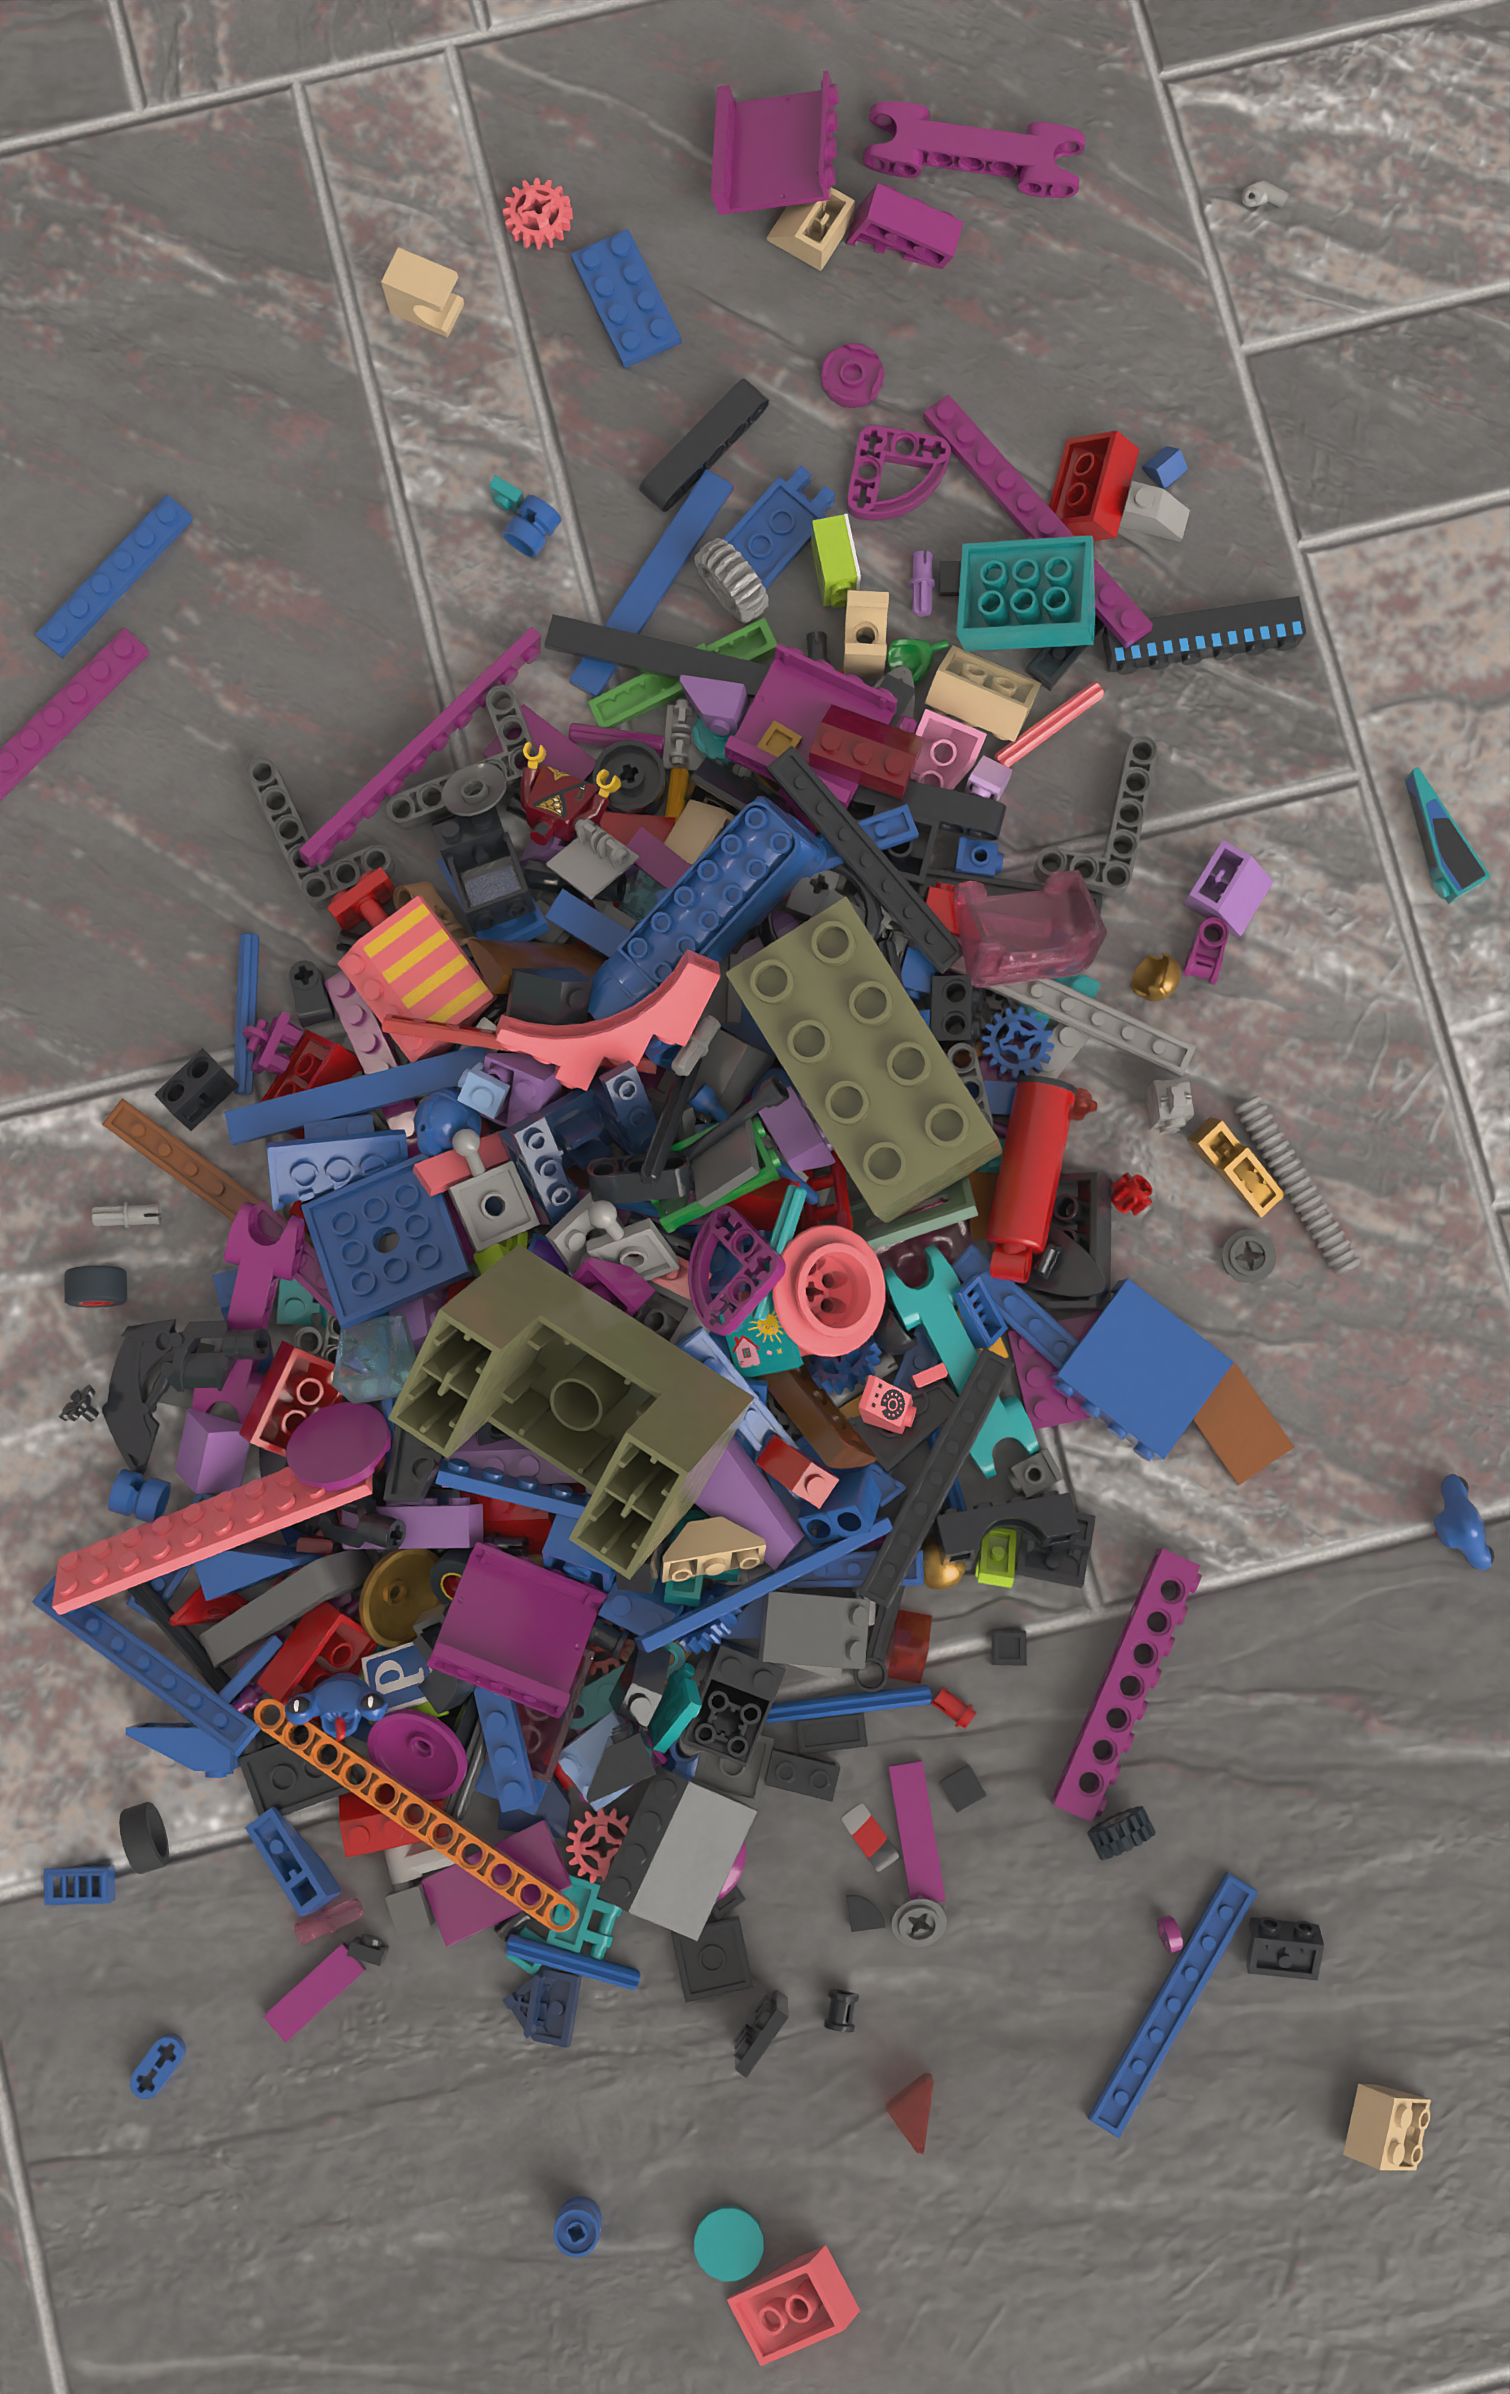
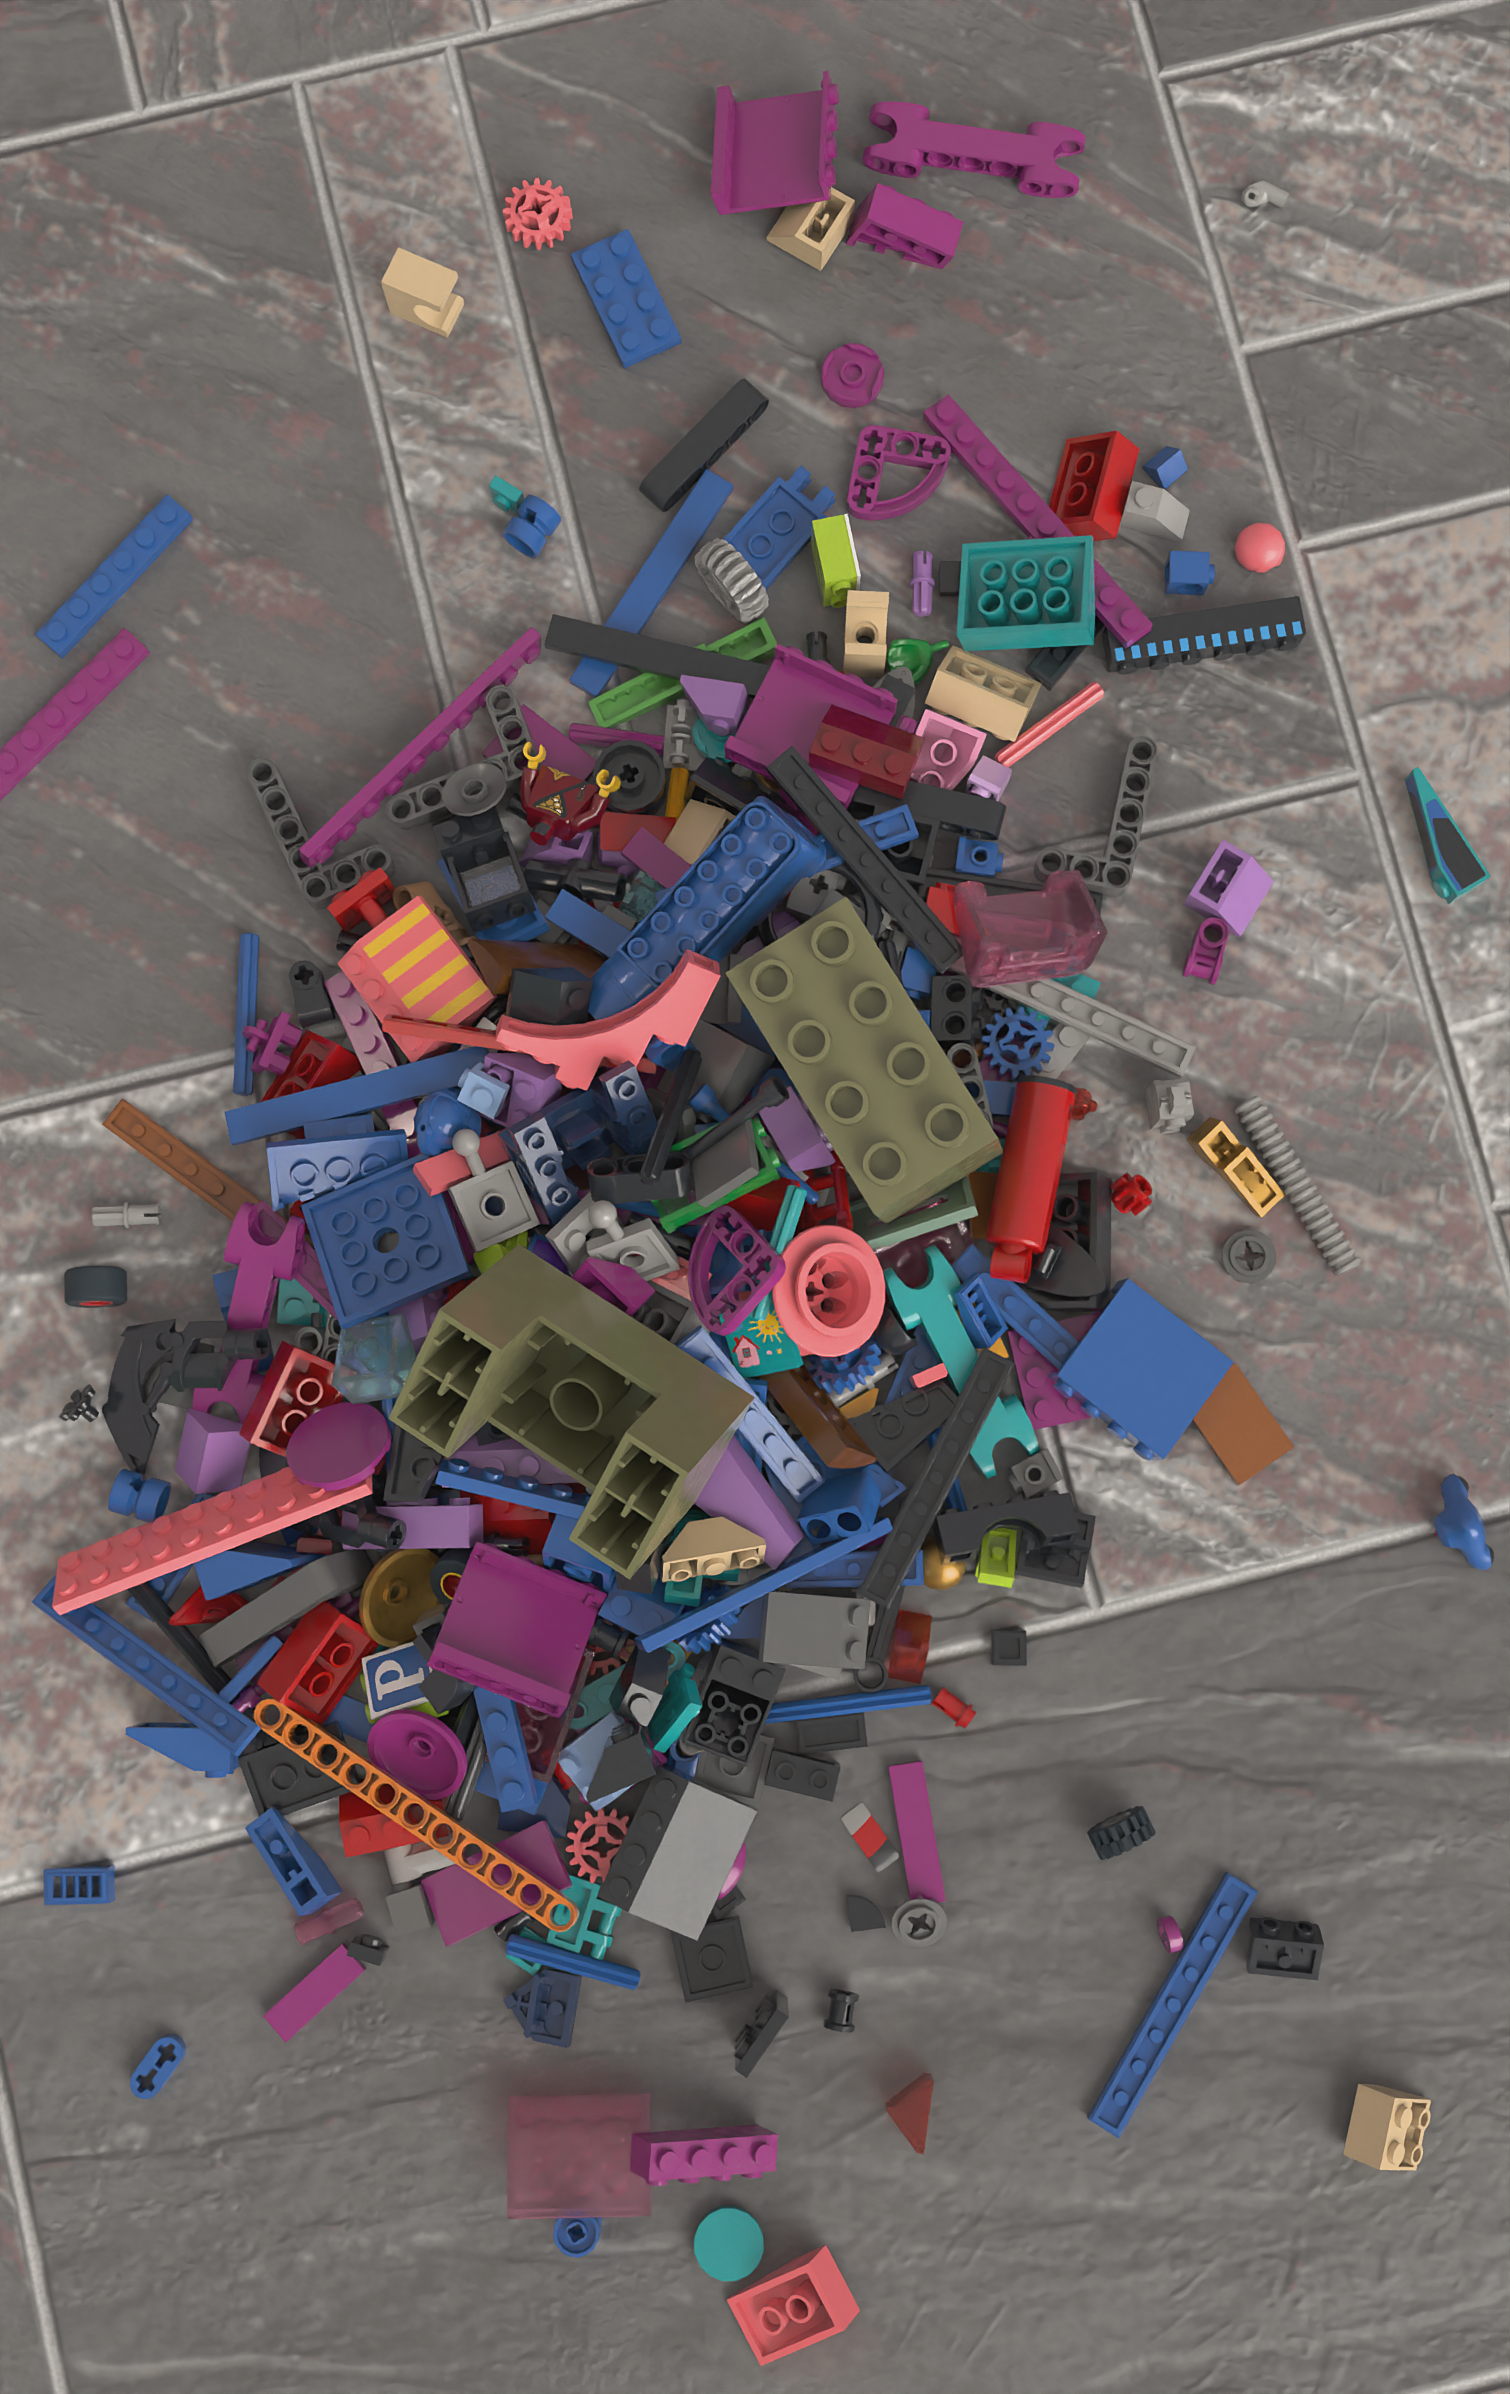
(144, 1838): black tyre -> none
(196, 1089): black brick -> none
(339, 1704): blue head -> none
(574, 2156): none -> clear pink slope
(592, 859): light grey hinge -> none
(696, 1046): light grey axle -> none
(703, 2153): none -> magenta brick
(779, 739): pearl gold tile -> none
(797, 1470): red slope -> none
(886, 1406): coral slope -> none
(962, 1788): black tile -> none
(1122, 1663): magenta brick -> none
(1156, 977): pearl gold hair -> none
(1188, 573): none -> blue brick
(1260, 547): none -> coral hair

